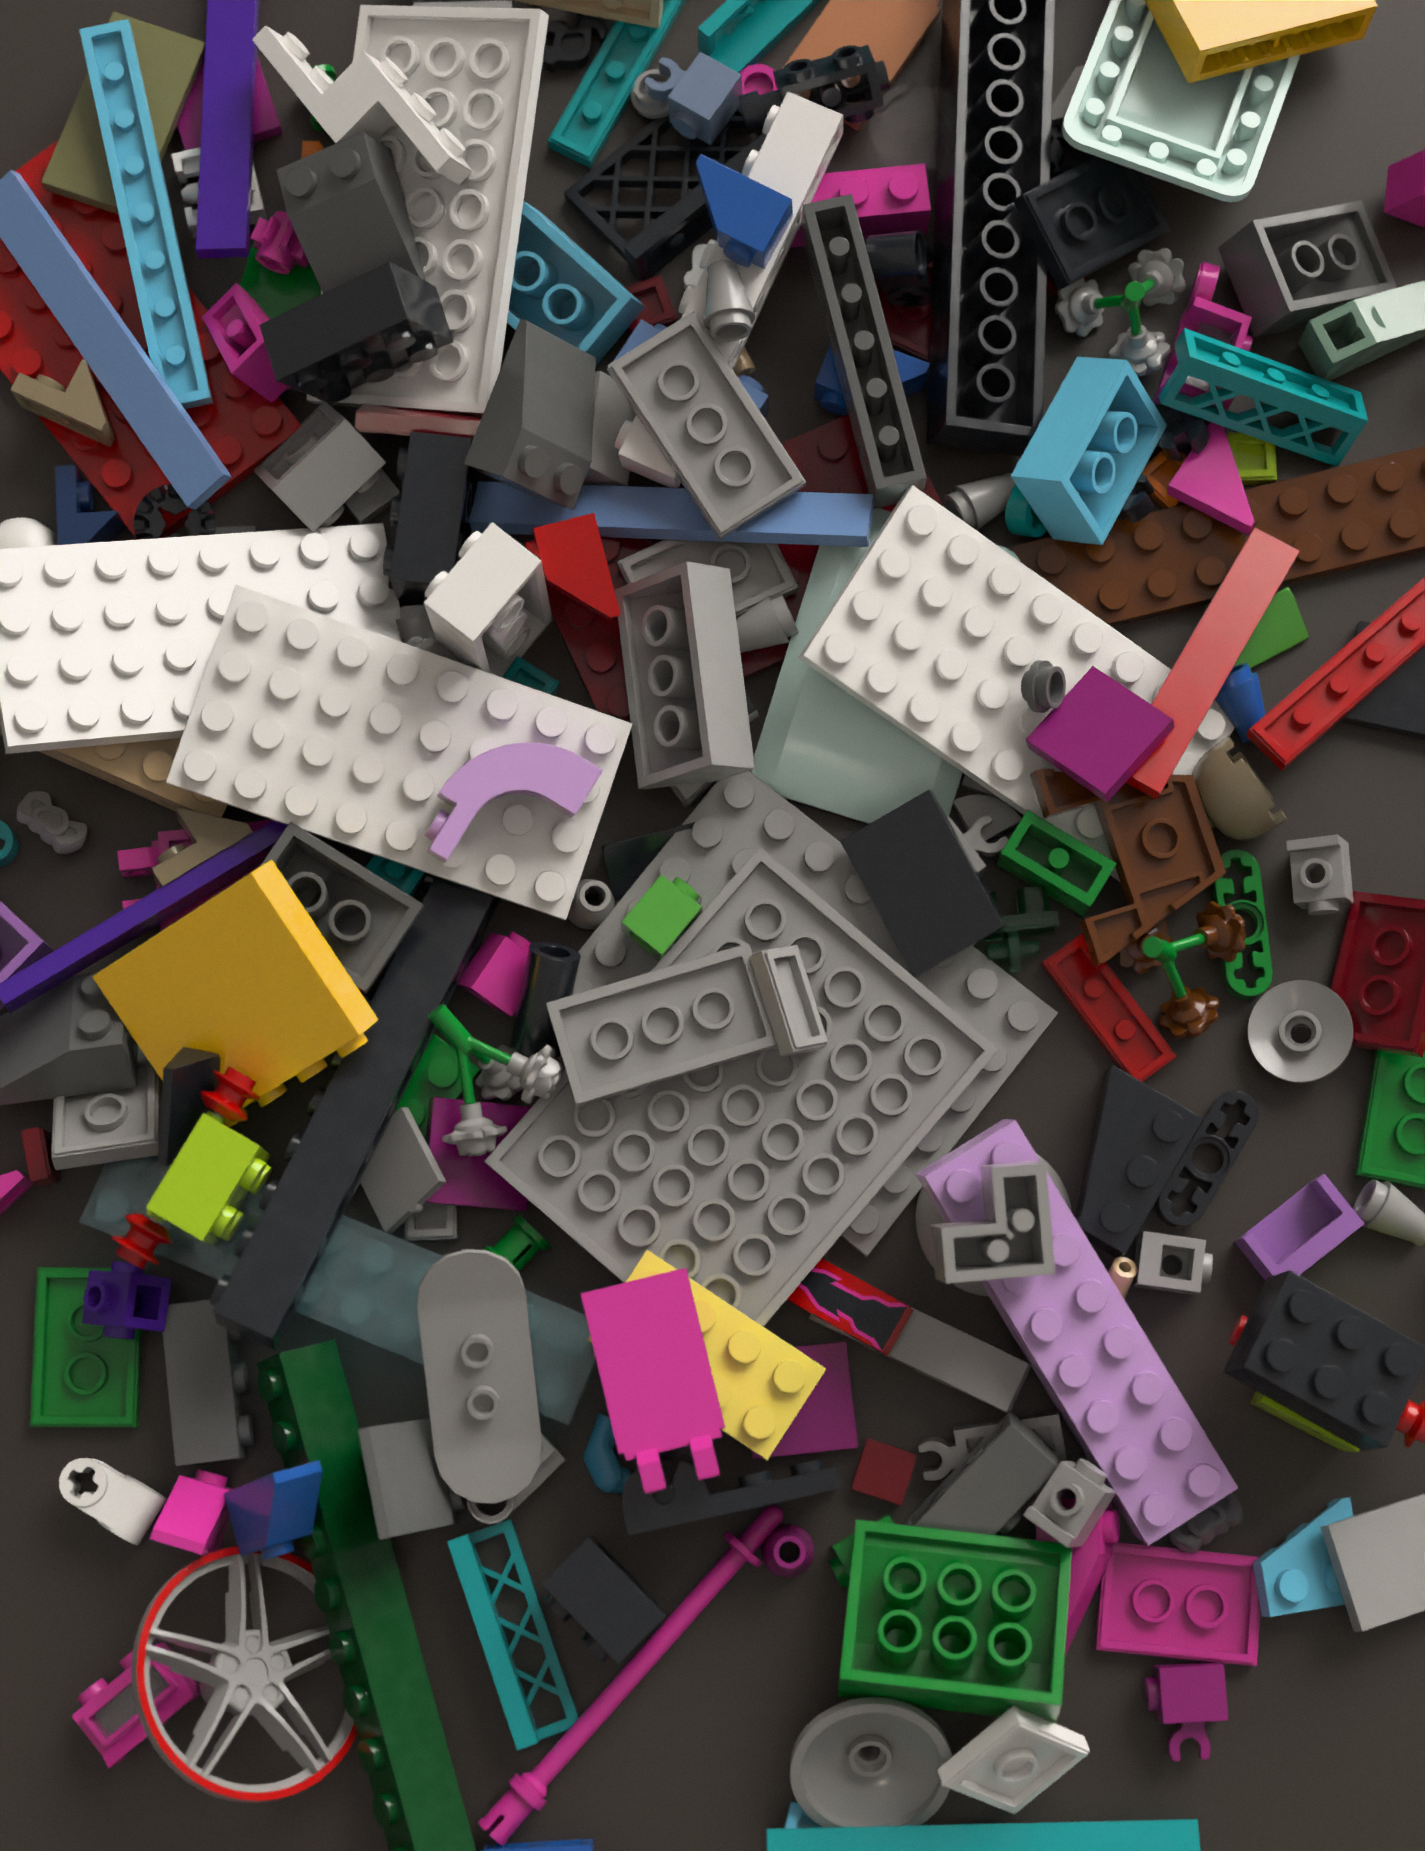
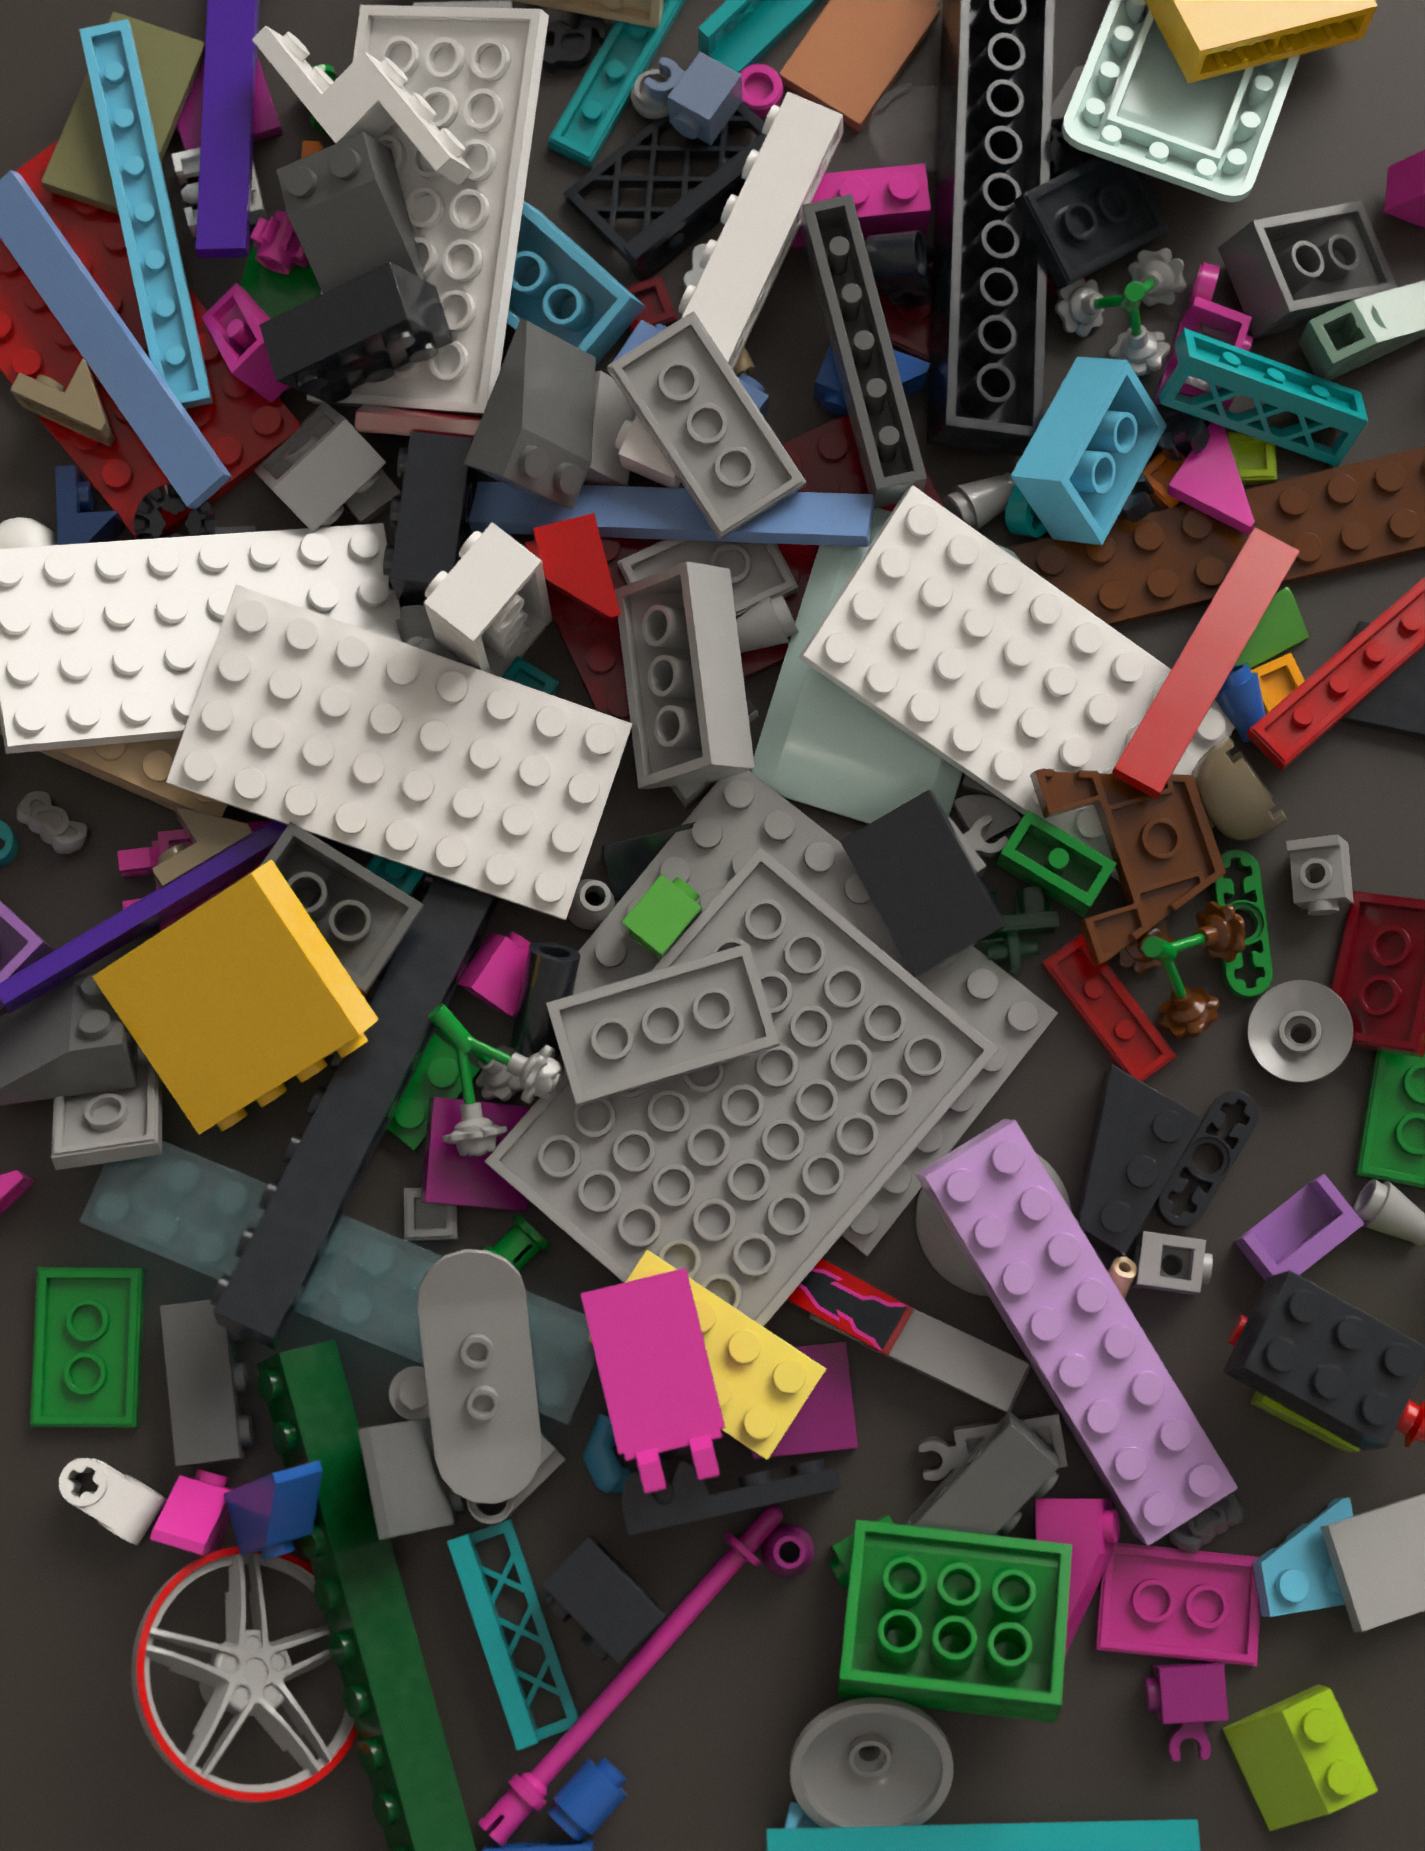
(38, 1152): dark red tile -> none
(110, 1711): dark pink window -> none
(126, 1301): dark purple brick -> none
(181, 1100): black slope -> none
(205, 1179): lime brick -> none
(401, 1172): light grey piece -> none
(409, 1393): none -> light grey brick
(518, 768): lavender arch -> none
(588, 1798): none -> blue brick
(727, 303): light grey cone -> none
(743, 213): blue slope -> none
(789, 1000): light grey tile -> none
(825, 85): black brick -> none
(884, 1471): dark red tile -> none
(1011, 1238): light grey brick -> none
(1013, 1760): white tile -> none
(1043, 686): dark grey plate -> none
(1092, 1499): light grey brick -> none
(1100, 733): magenta tile -> none
(1278, 680): none -> light orange tile
(1300, 1758): none -> lime slope

